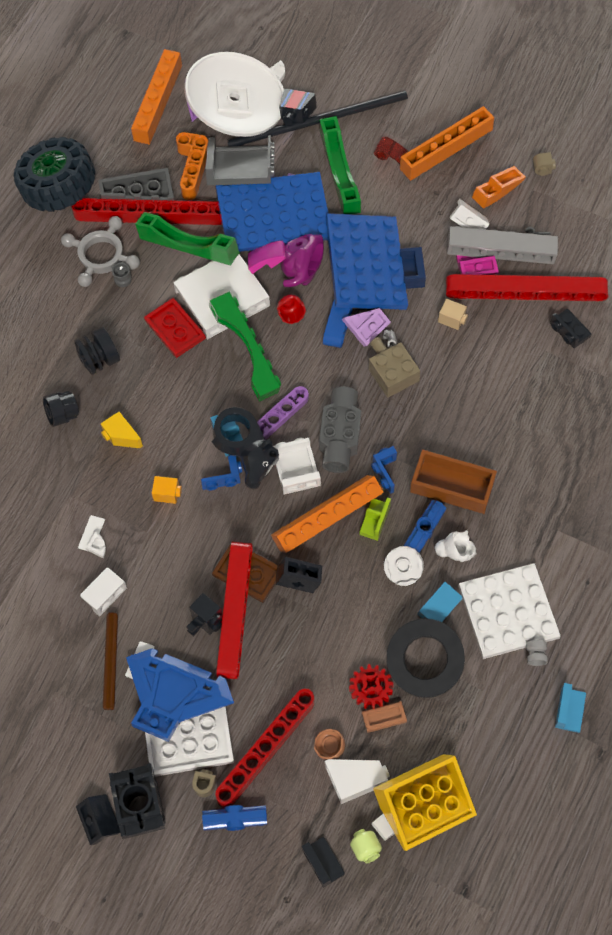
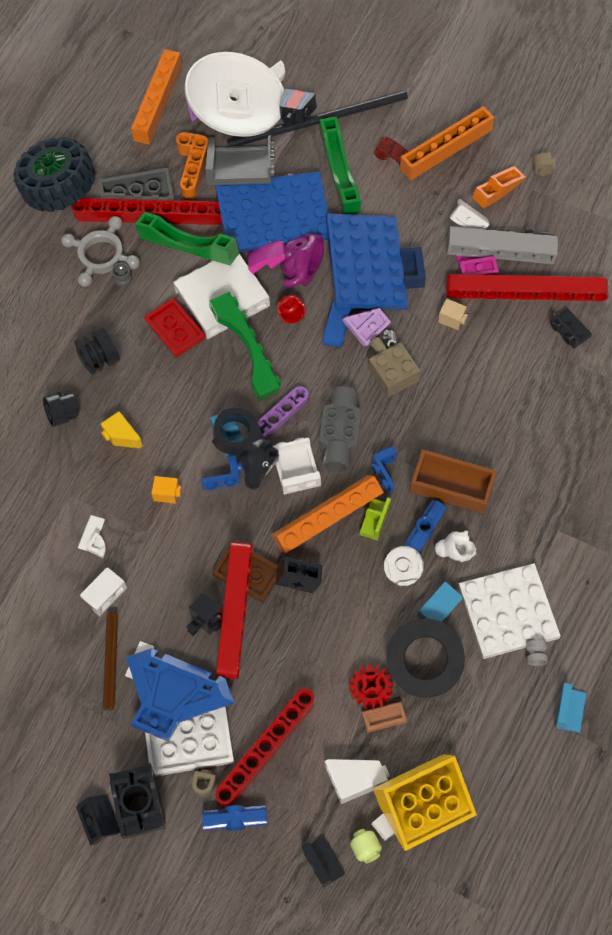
(329, 744): nougat hair -> none

